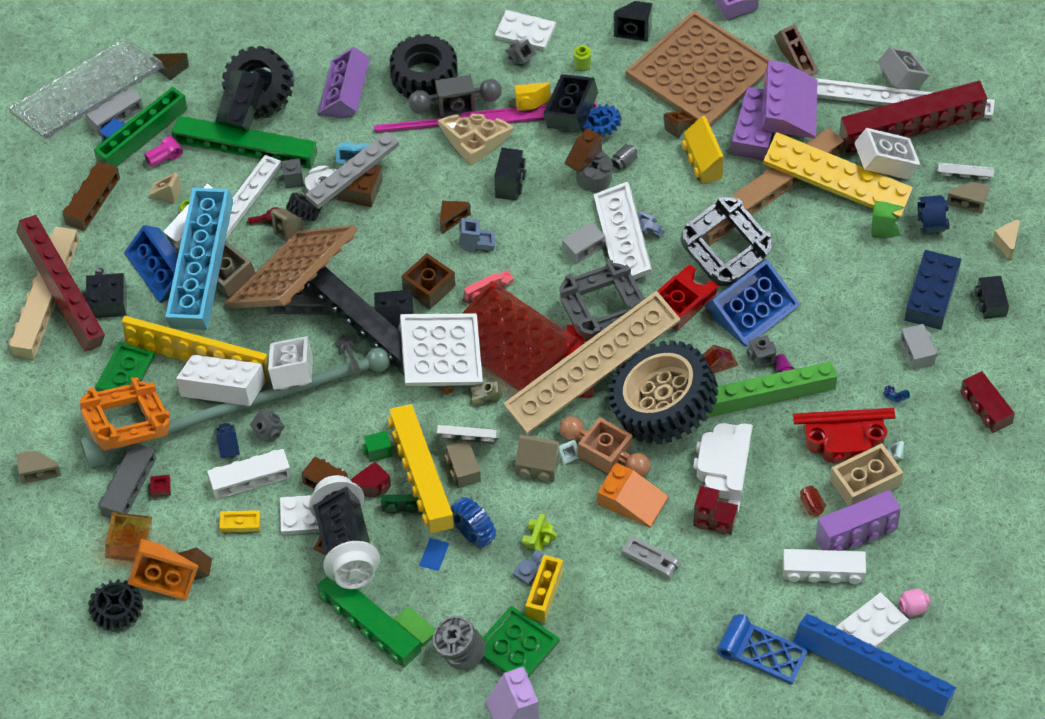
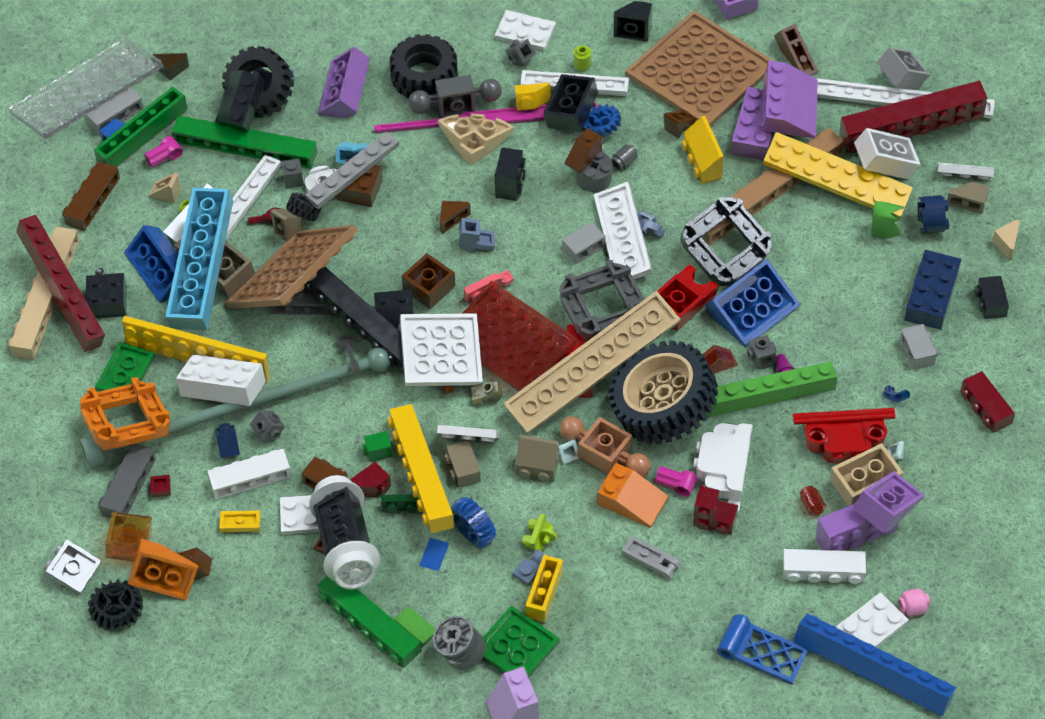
(36, 466): dark tan slope -> none
(71, 567): none -> plate
(290, 363): white brick -> none
(605, 84): none -> white plate
(681, 482): none -> dark pink piece
(887, 501): none -> medium lavender slope

